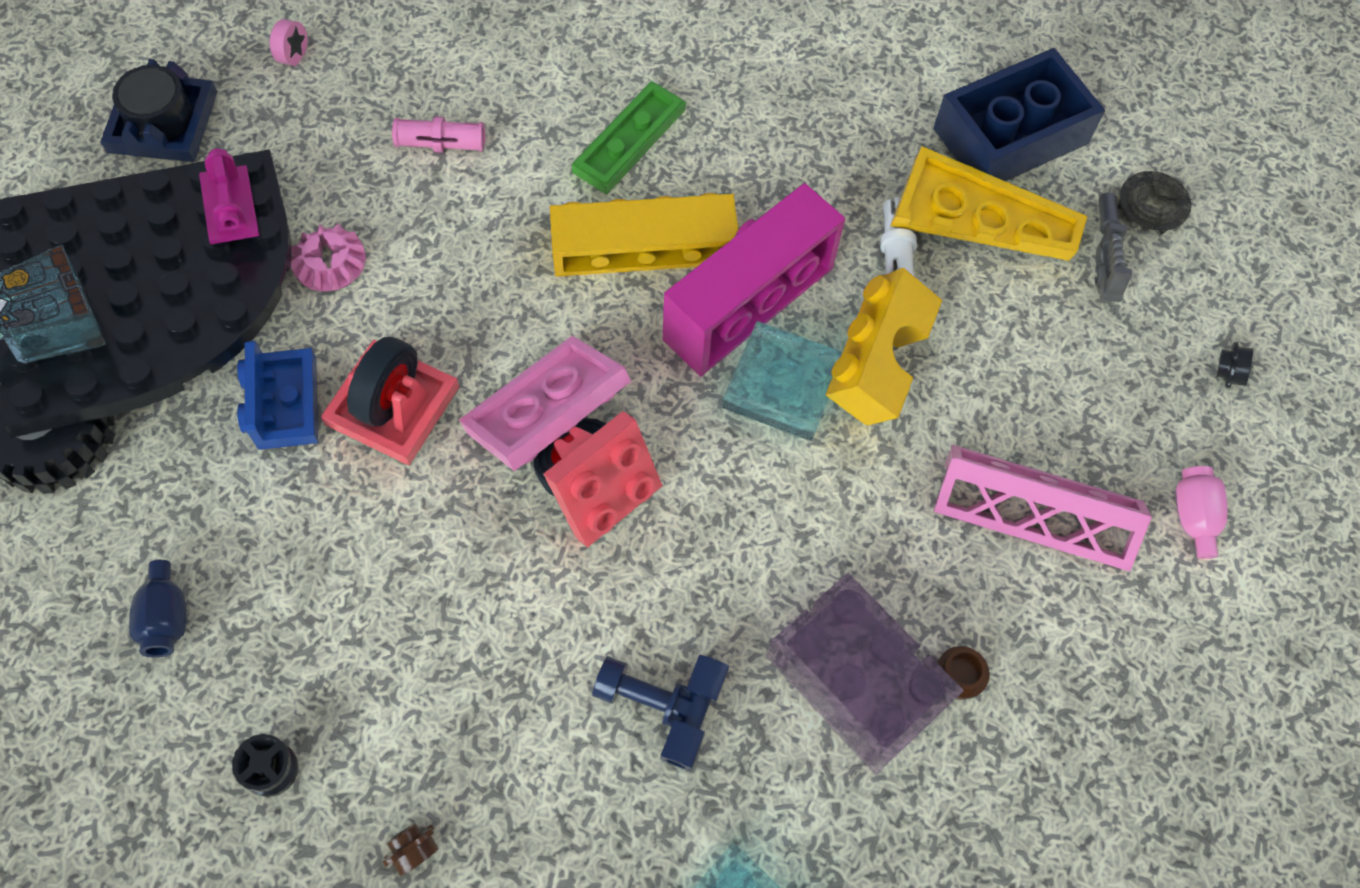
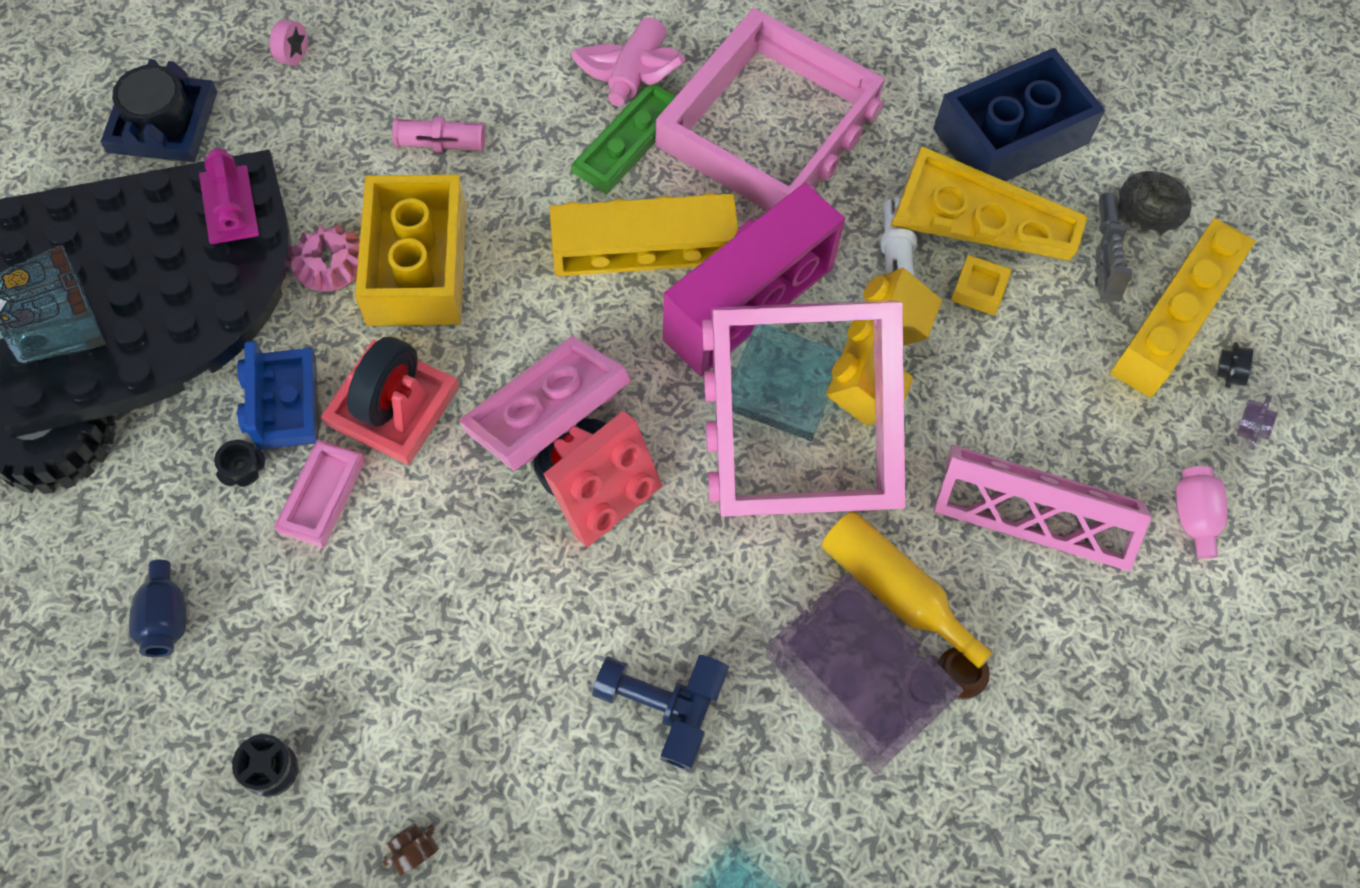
(233, 452): none -> black plate
(320, 493): none -> bright pink tile
(411, 250): none -> yellow brick
(634, 63): none -> bright pink plant
(795, 52): none -> bright pink window
(888, 408): none -> bright pink window
(899, 583): none -> yellow piece
(981, 285): none -> yellow plate
(1182, 308): none -> yellow brick
(1257, 421): none -> clear purple plate

